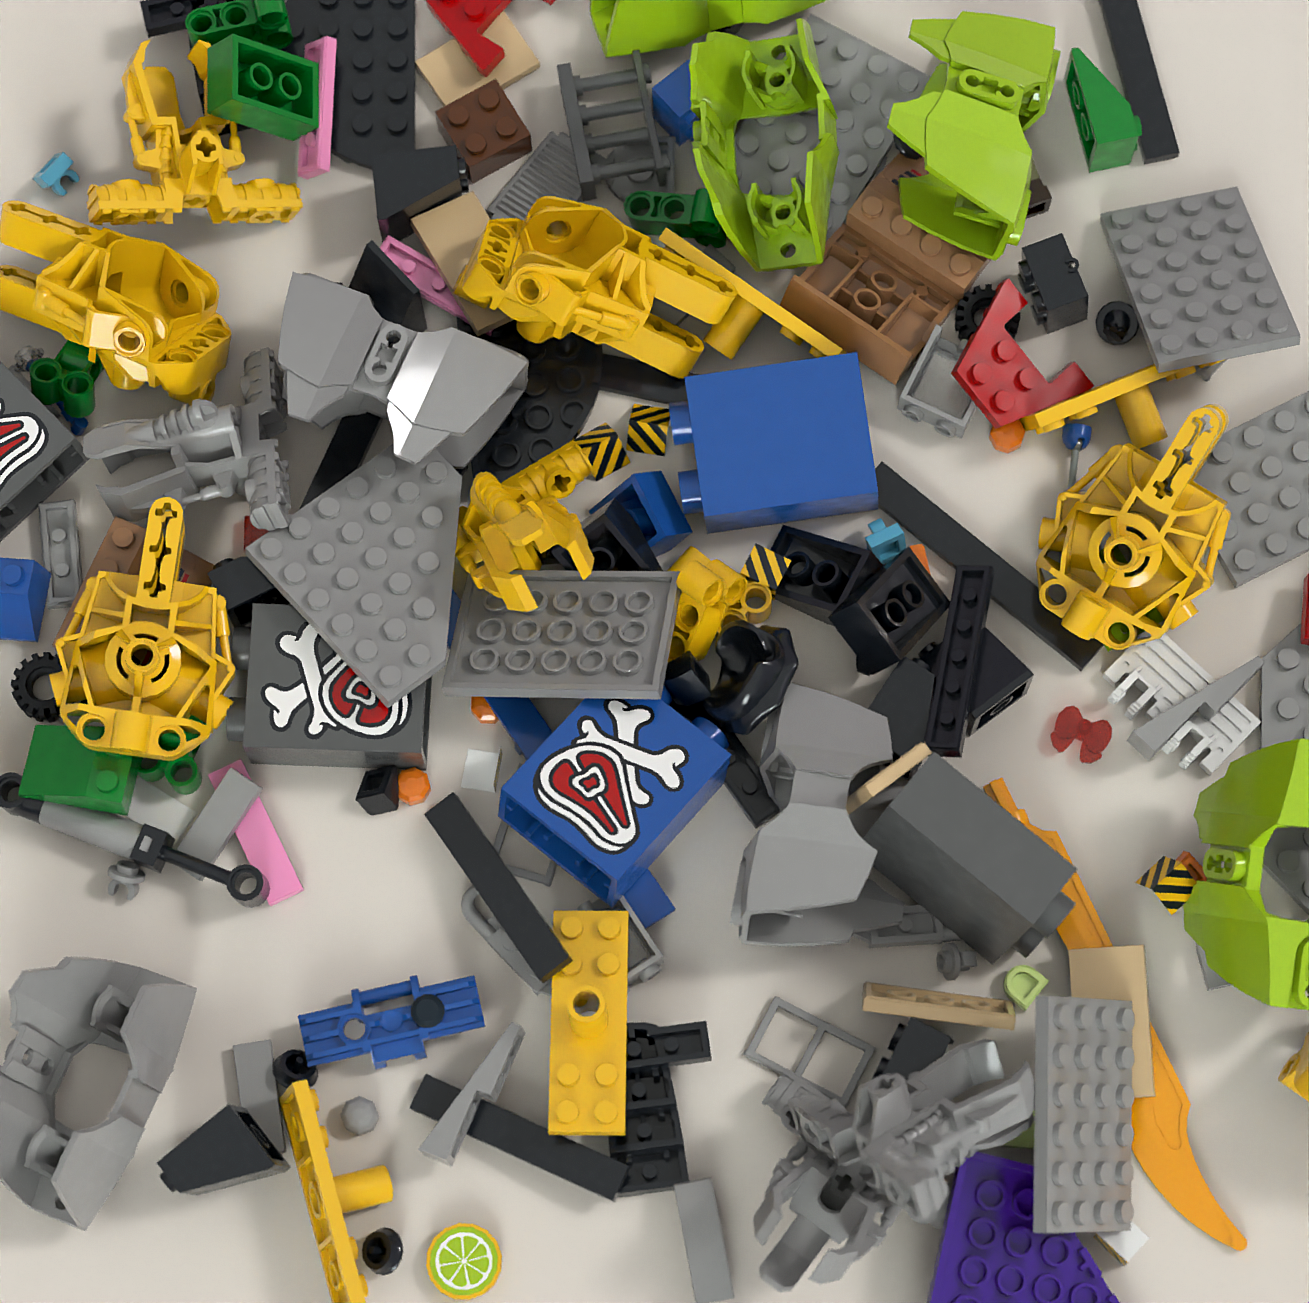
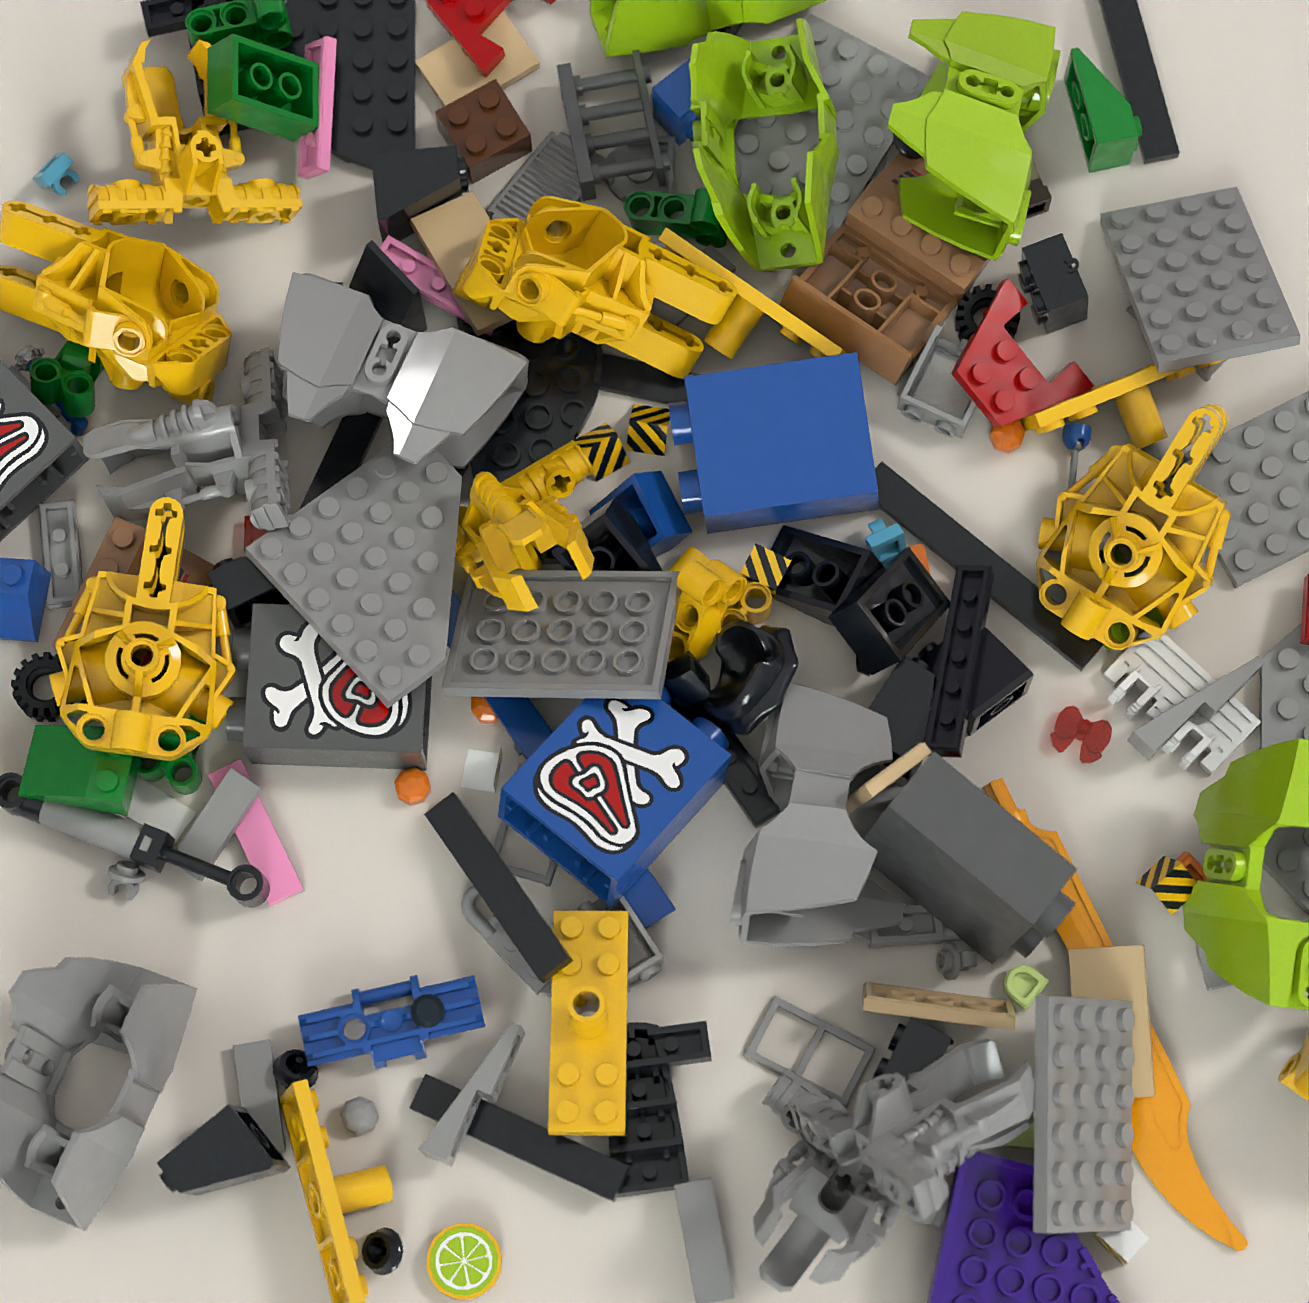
(379, 791): black slope -> none
(1117, 323): black hat -> none

